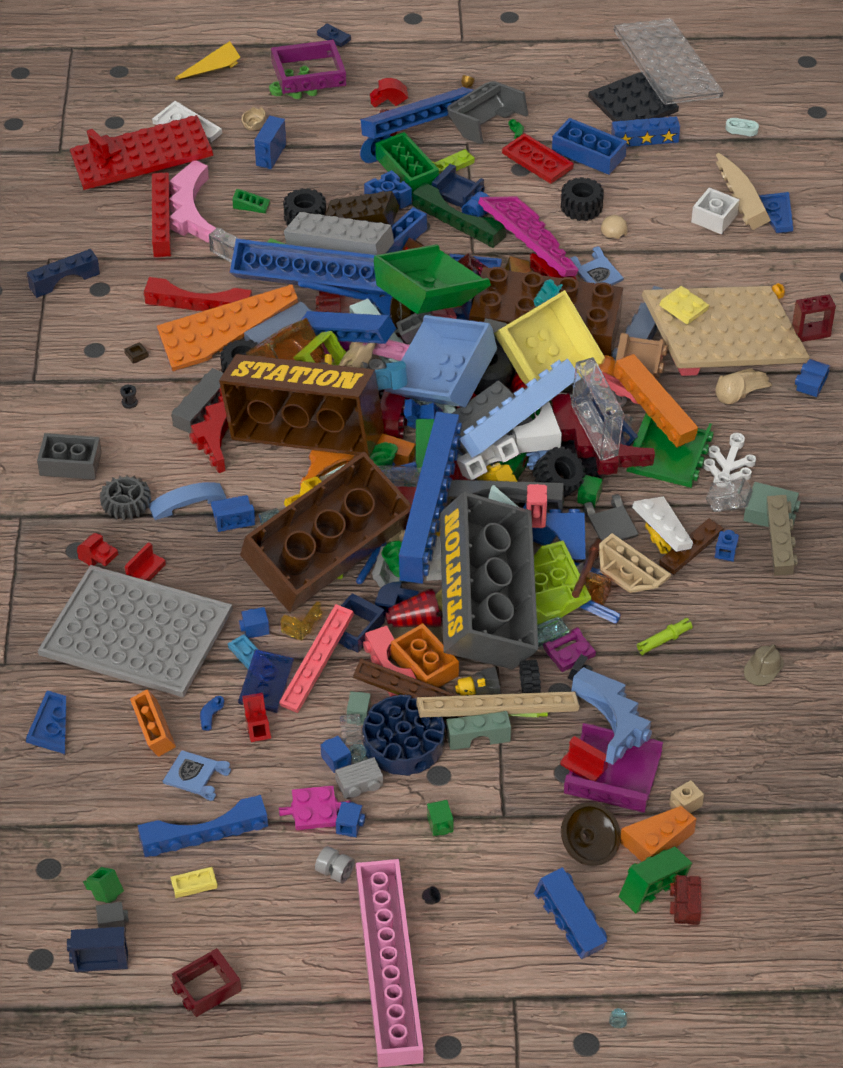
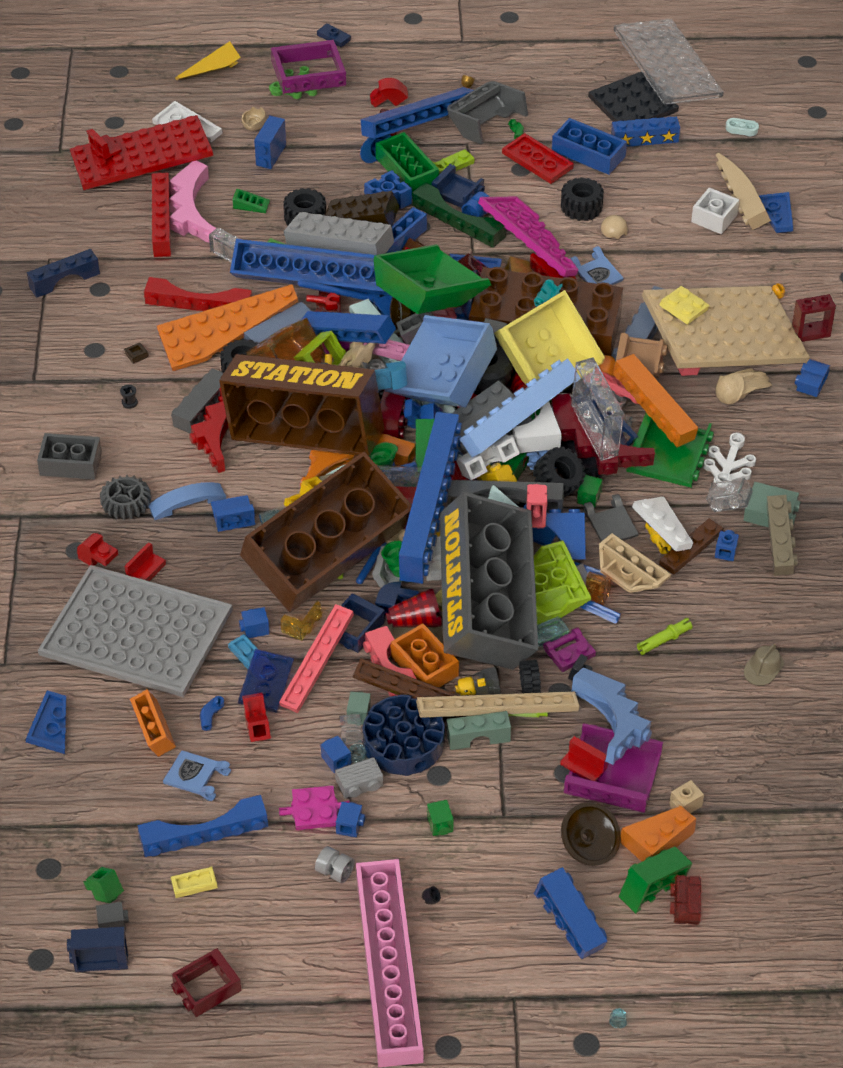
(330, 301): none -> red bar
(593, 553): copper bar -> none

